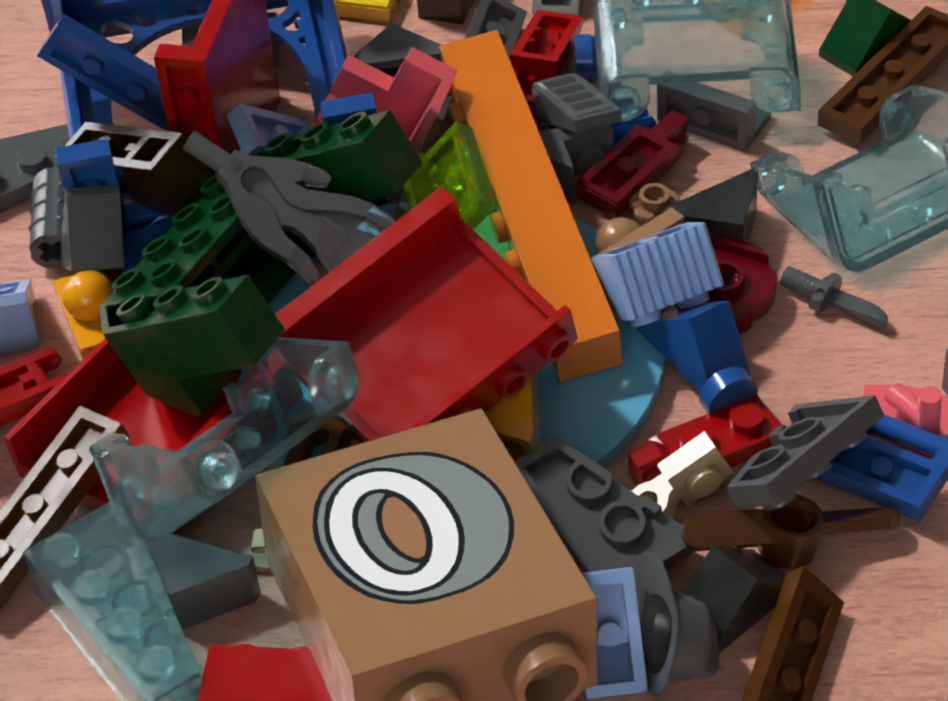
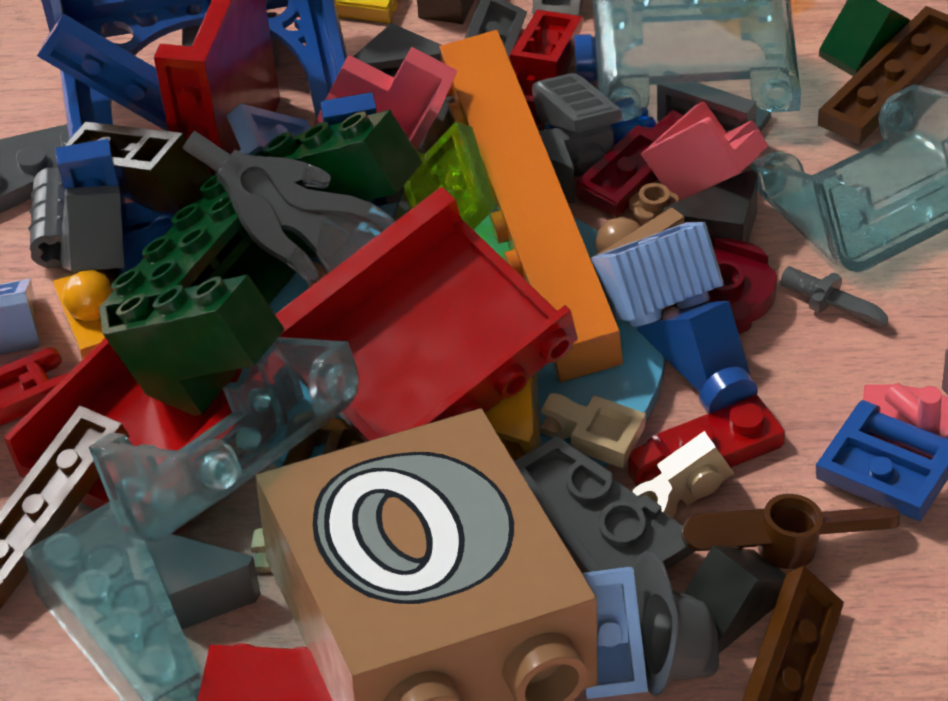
(599, 430): none -> tan plate
(701, 153): none -> coral panel
(803, 450): dark grey wing -> none

